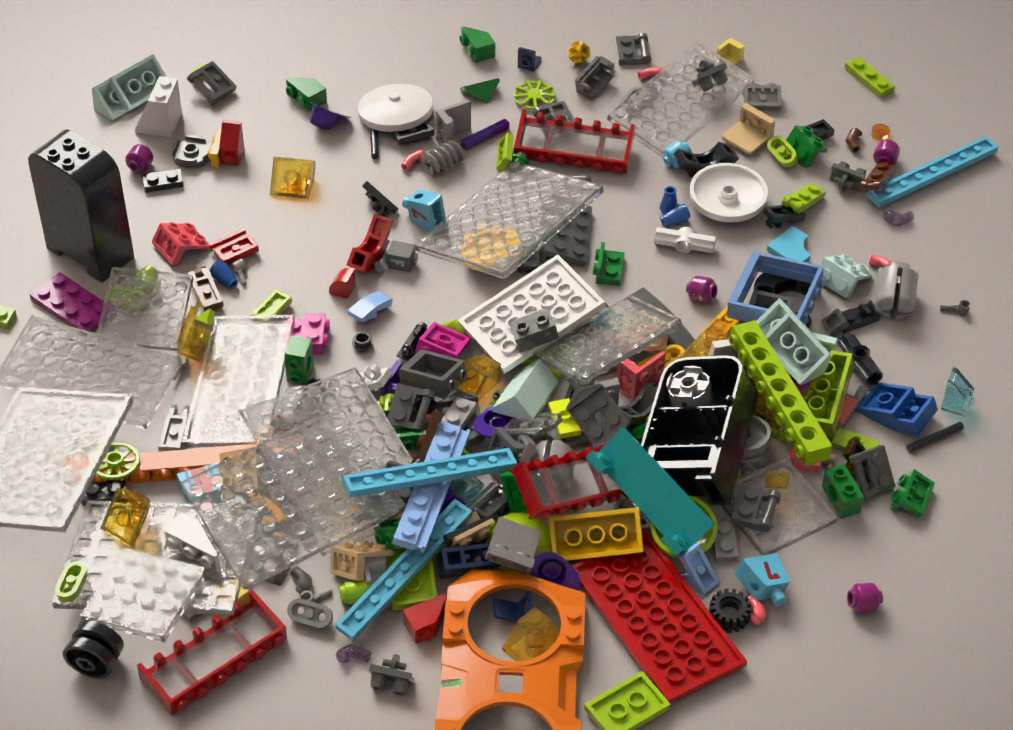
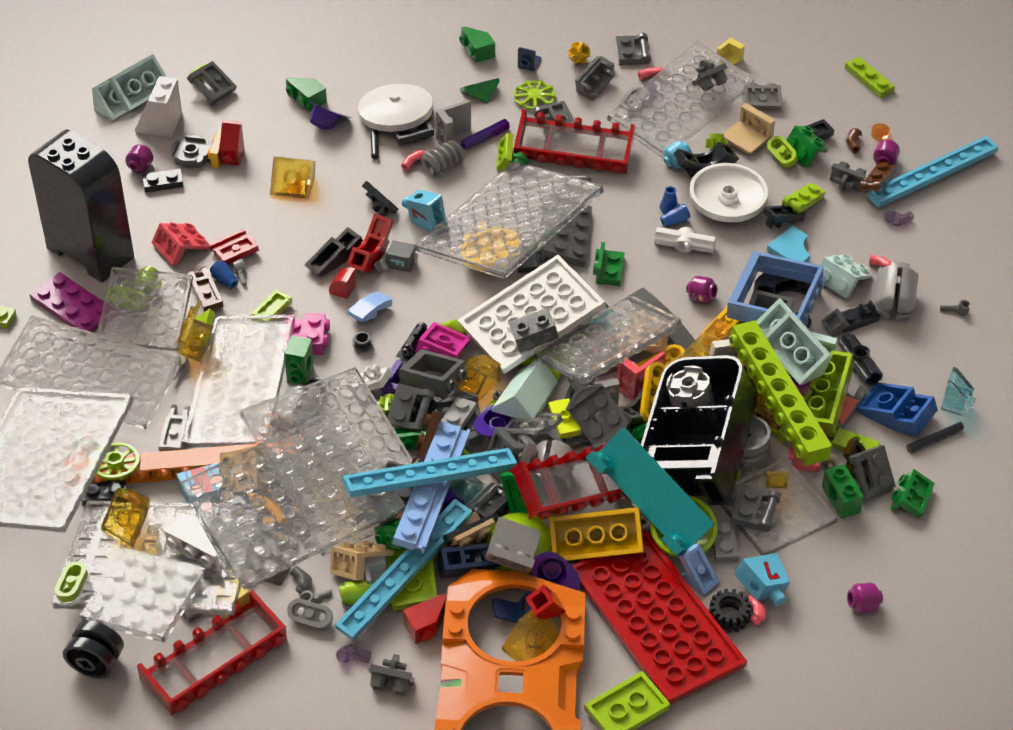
(334, 252): none -> black slope
(545, 603): none -> red brick
(650, 384): none -> yellow plate
(714, 138): none -> lime gear

